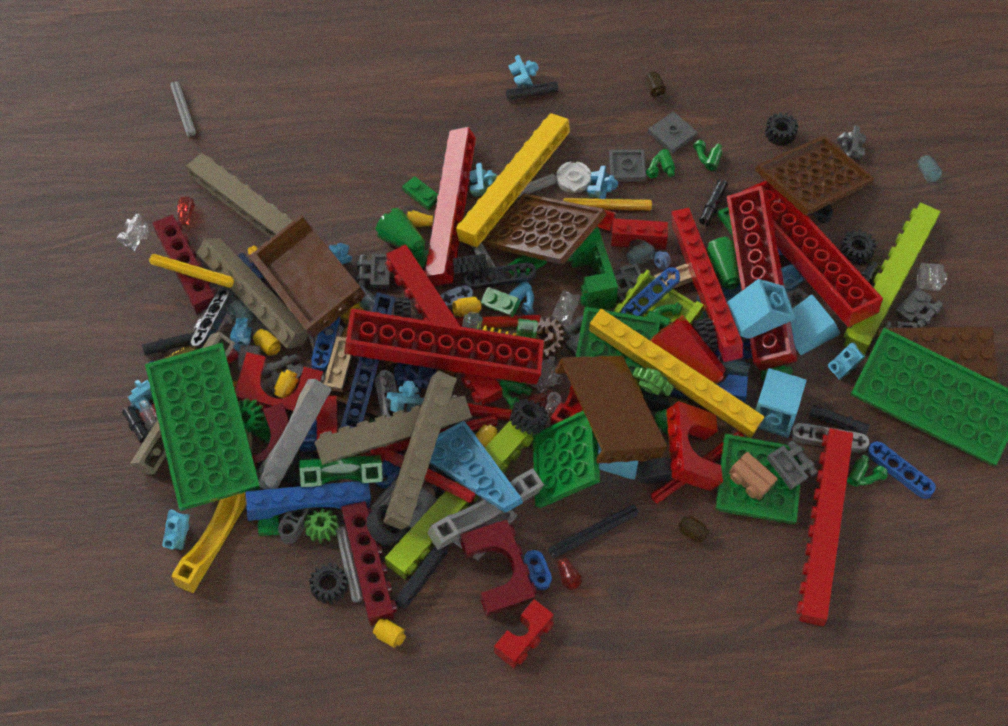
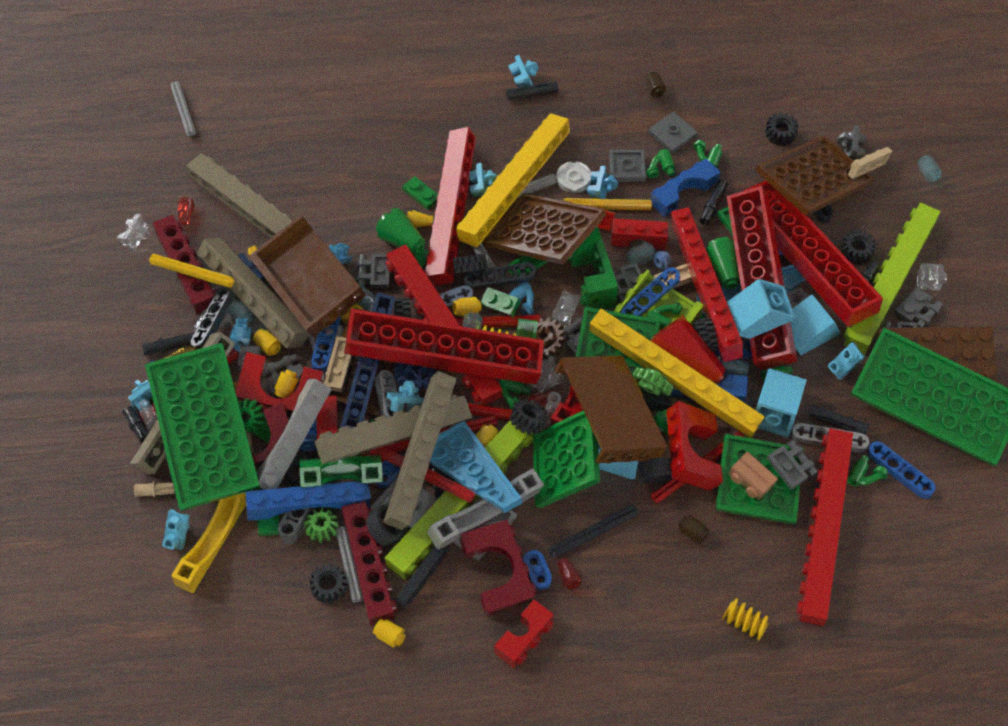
(153, 489): none -> tan axle
(701, 176): none -> blue arch
(746, 618): none -> yellow piece
(869, 162): none -> tan plate

